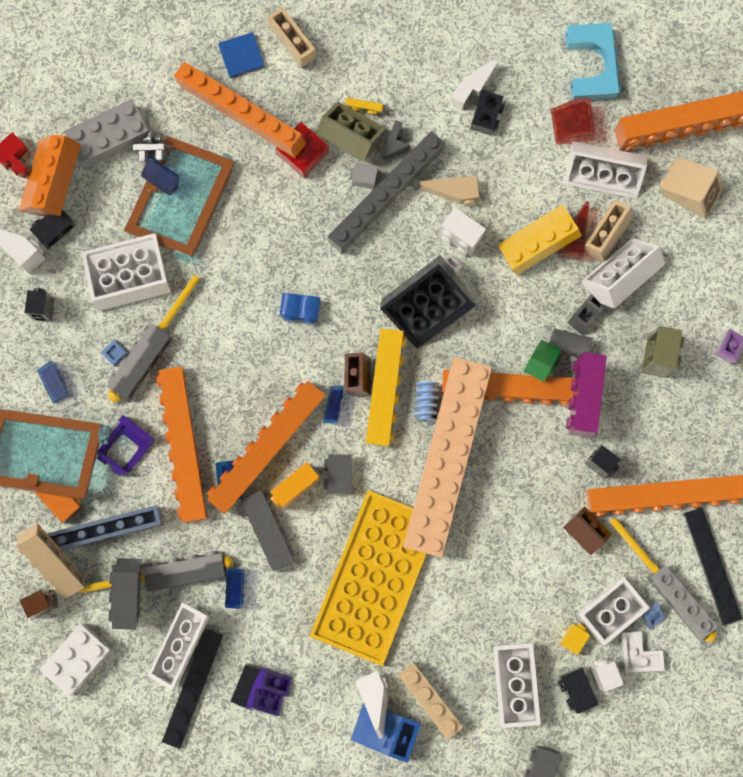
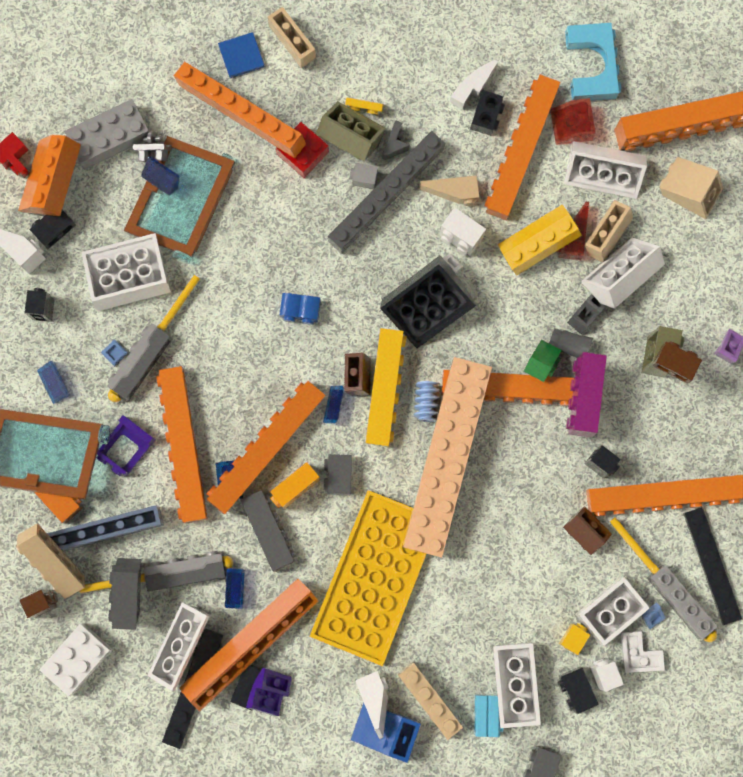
(248, 645): none -> orange brick
(487, 716): none -> medium azure brick
(522, 147): none -> orange brick
(677, 362): none -> reddish brown brick

